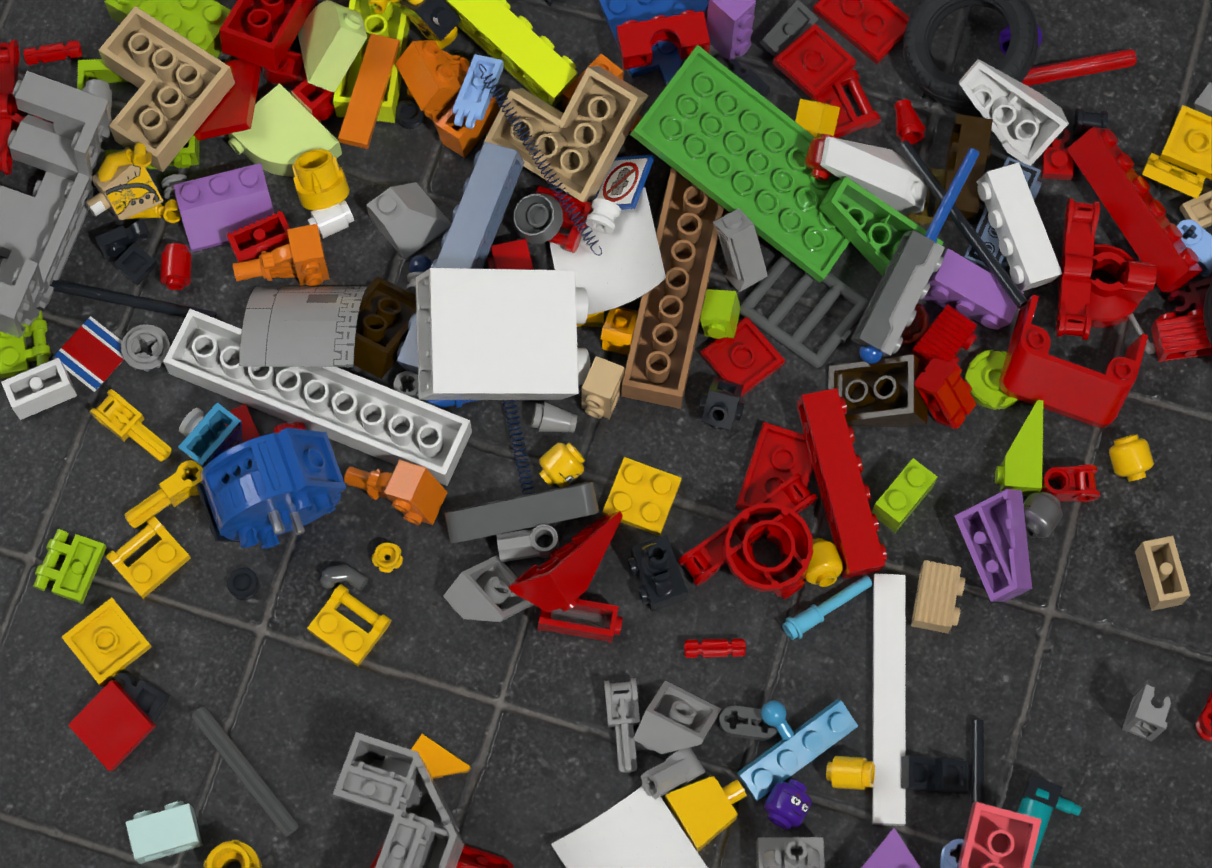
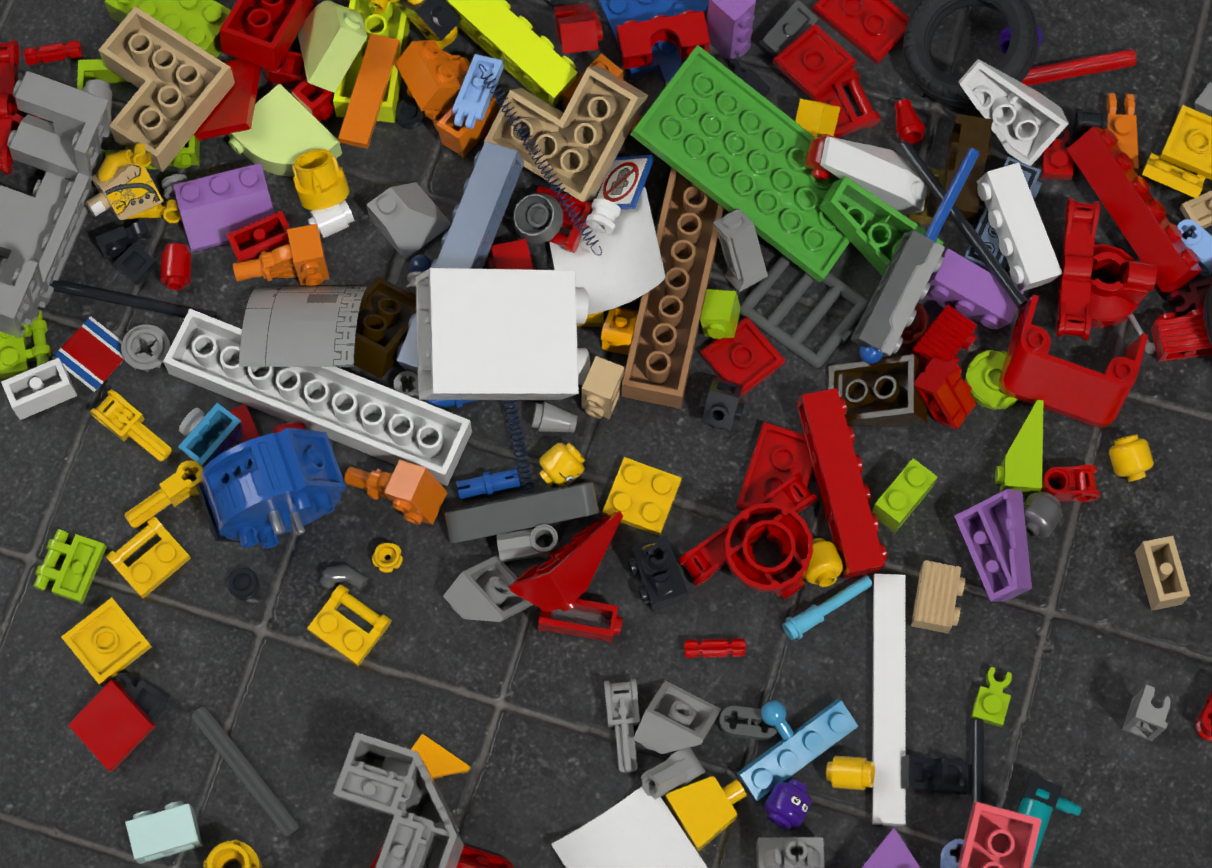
(488, 483): none -> blue pin
(577, 28): none -> red arch
(990, 702): none -> lime plate
(1124, 126): none -> orange hinge

